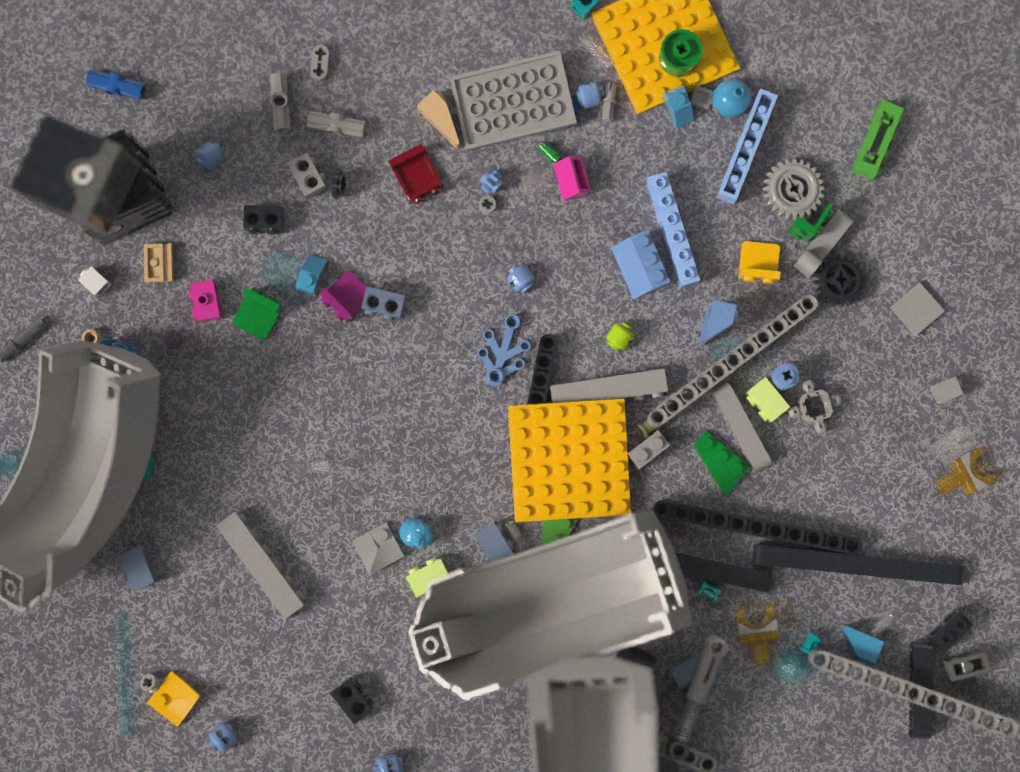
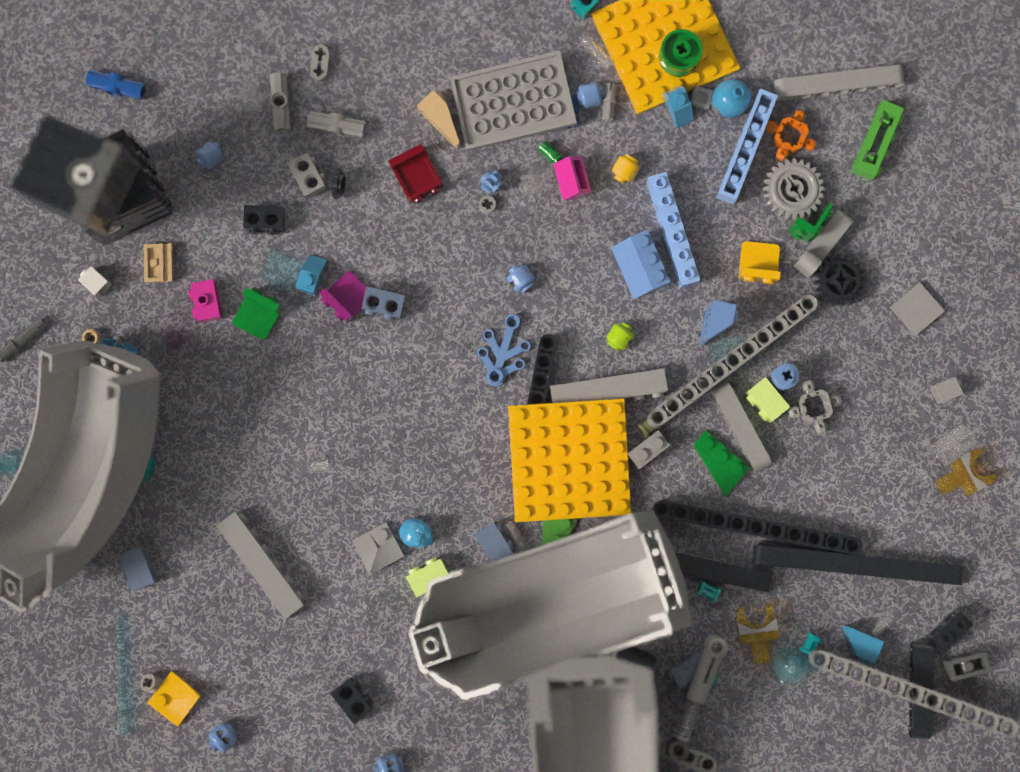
(626, 168): none -> yellow head
(785, 148): none -> orange piece
(842, 82): none -> light grey beam

